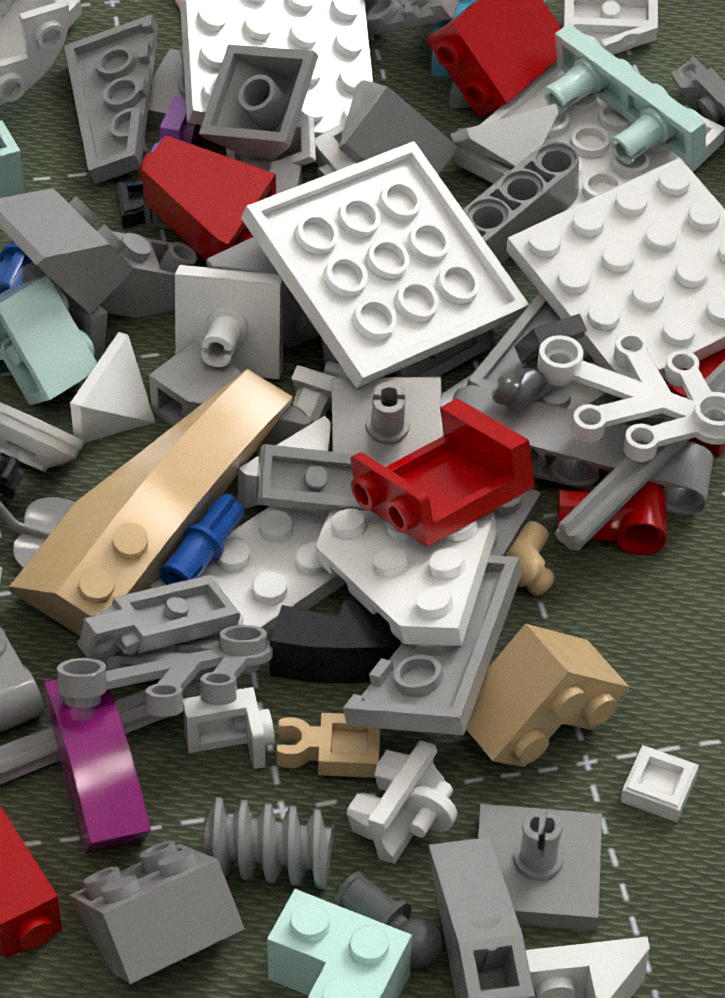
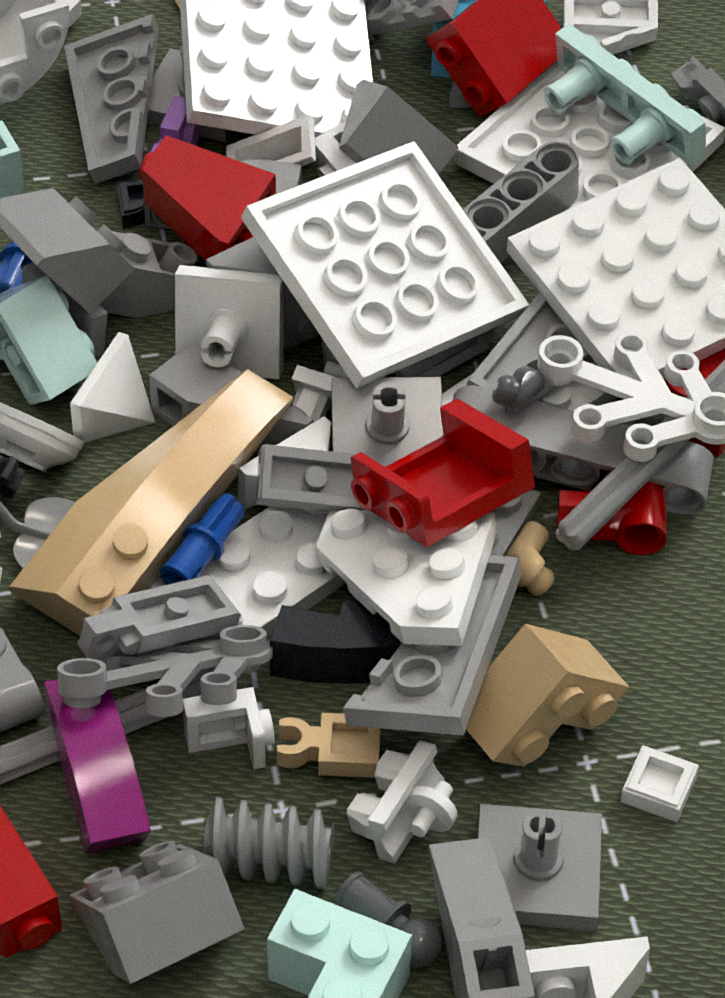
(258, 99): light grey slope -> none
(511, 137): white slope -> none
(529, 345): dark grey tile -> none

